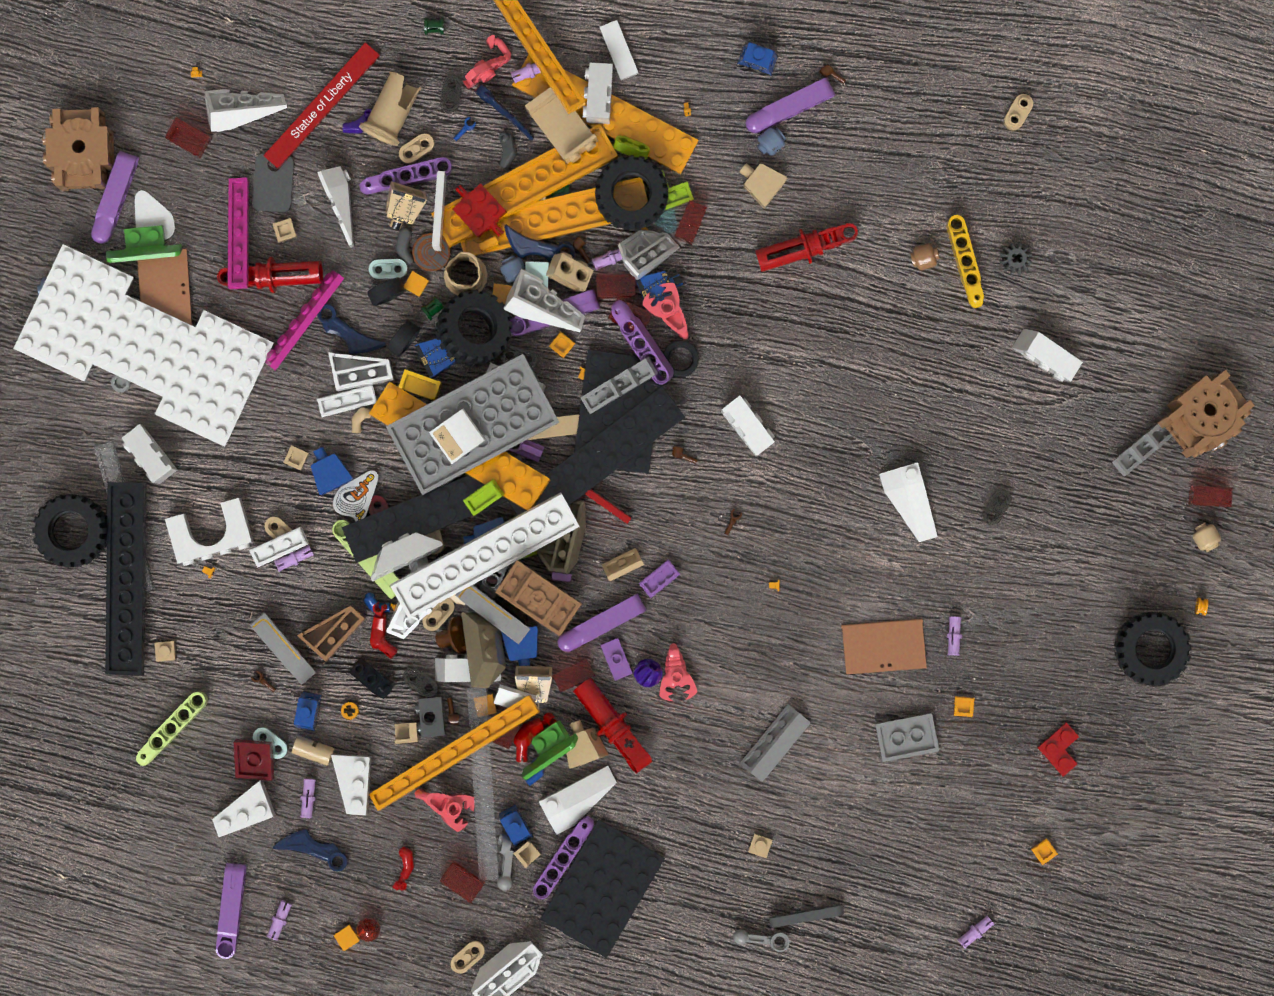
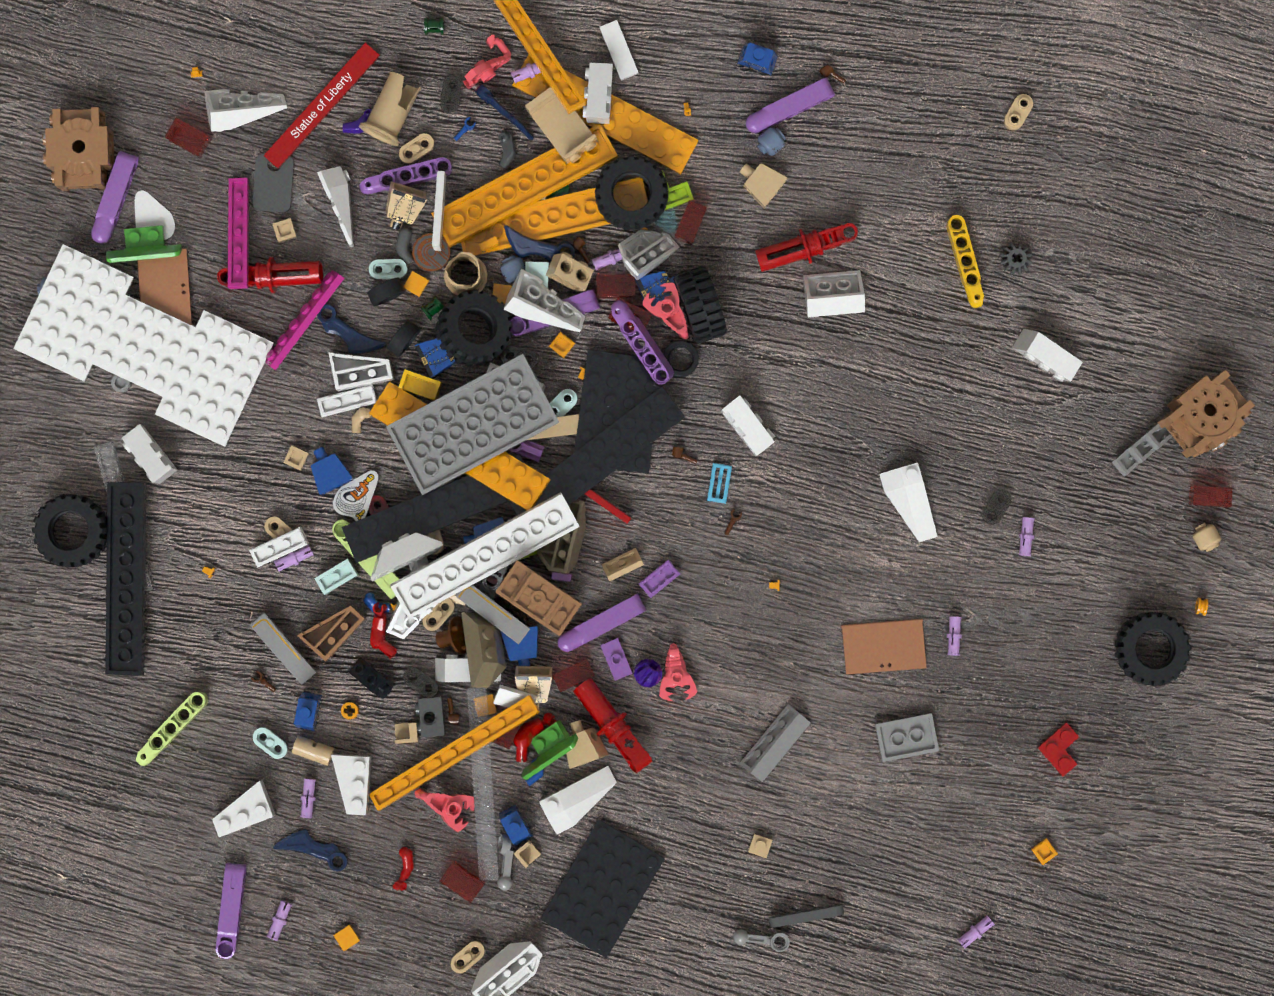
(165, 651): tan plate -> none
(236, 535): white arch -> none
(253, 759): dark red plate -> none
(336, 576): none -> light aqua panel
(368, 929): clear red piece -> none
(457, 436): white slope -> none
(479, 210): red plate -> none
(483, 497): lime tile -> none
(562, 406): none -> light aqua plate
(579, 832): medium lavender piece -> none
(619, 385): light grey slope -> none
(631, 147): lime beam -> none
(700, 304): none -> black tyre
(722, 467): none -> medium azure tile
(834, 293): none -> white slope
(924, 256): medium nougat head -> none
(963, 706): light orange tile -> none
(1026, 536): none -> lavender pin

